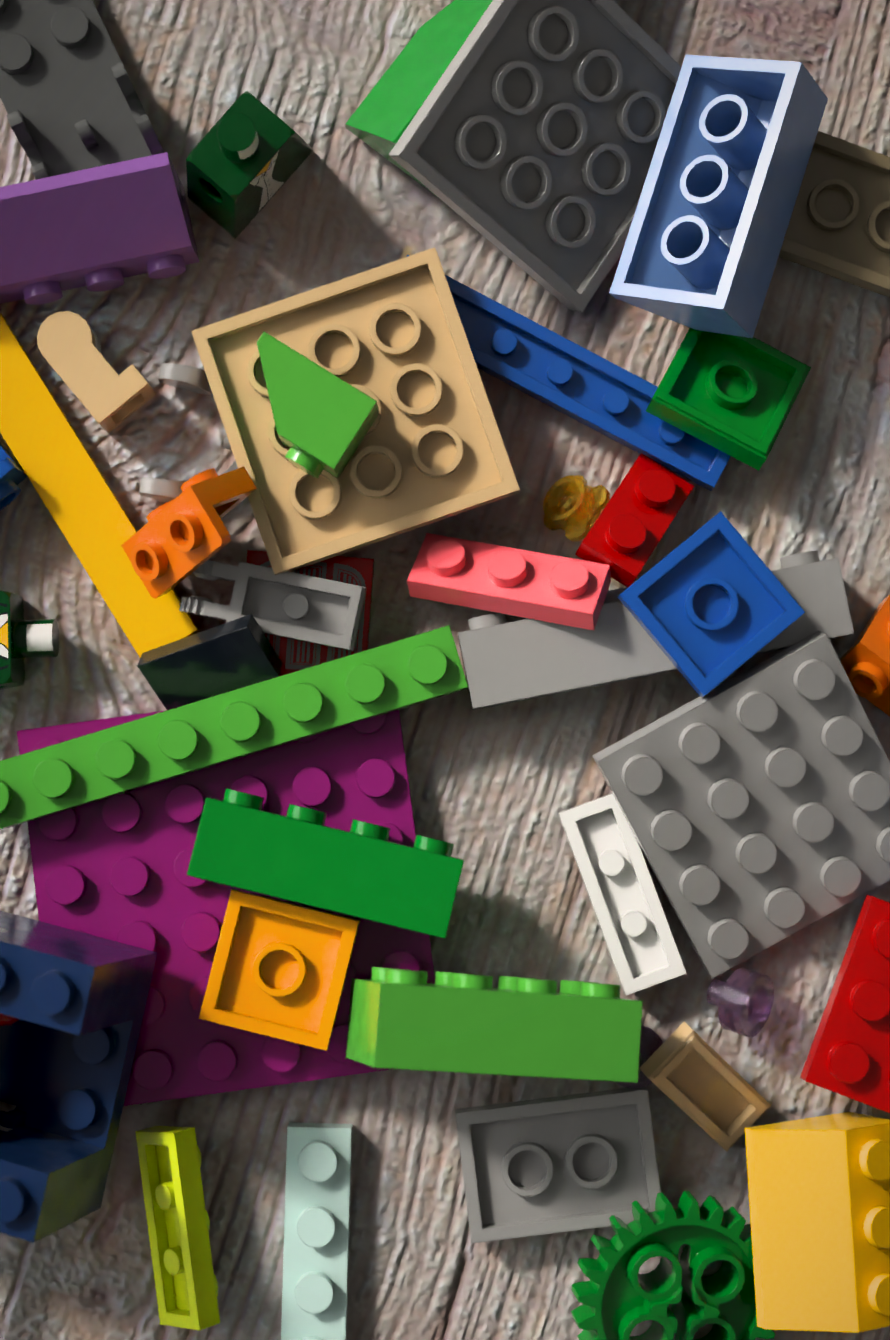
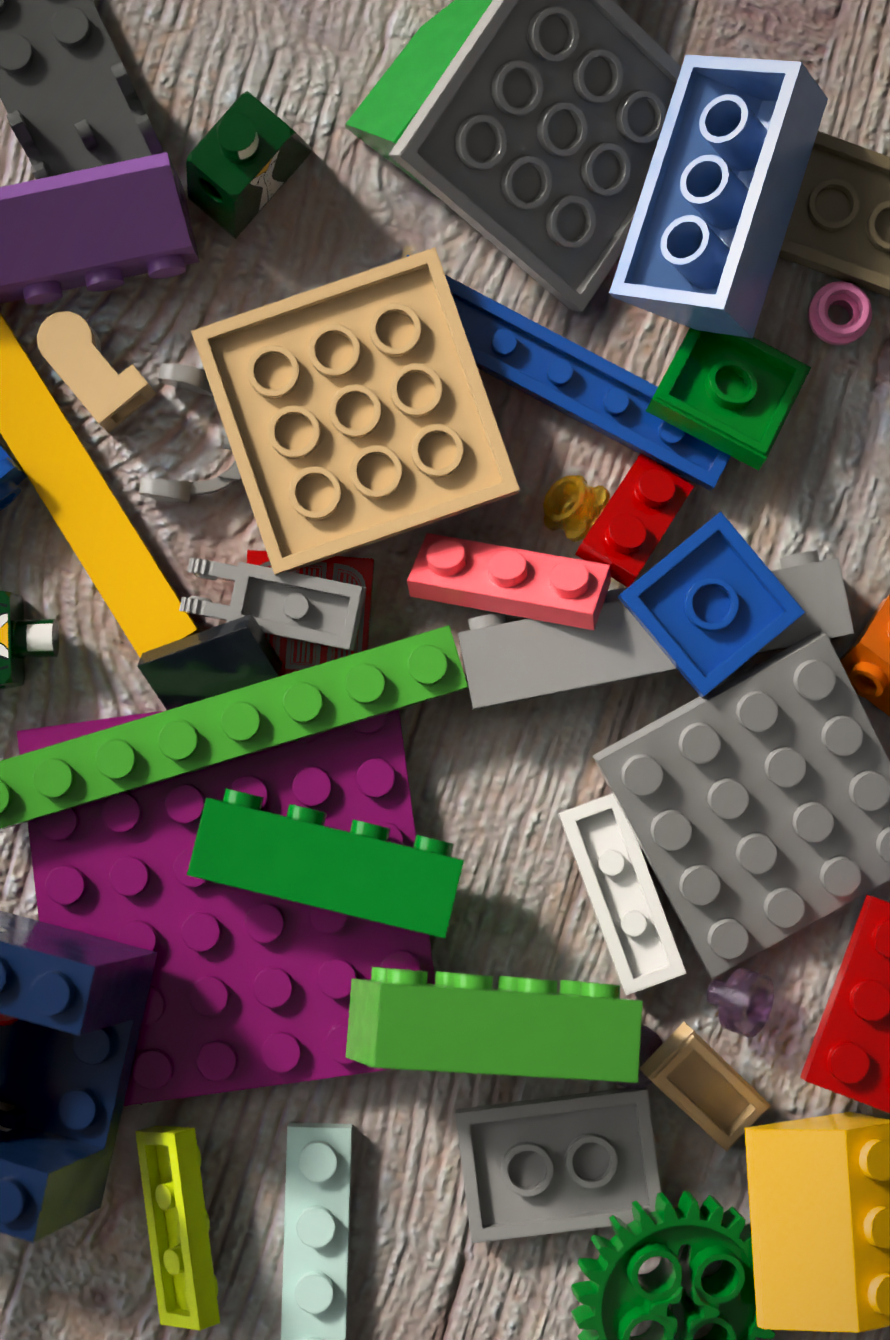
(186, 529): orange bracket -> none
(279, 969): light orange plate -> none
(313, 409): bright green slope -> none
(847, 296): none -> bright pink plate

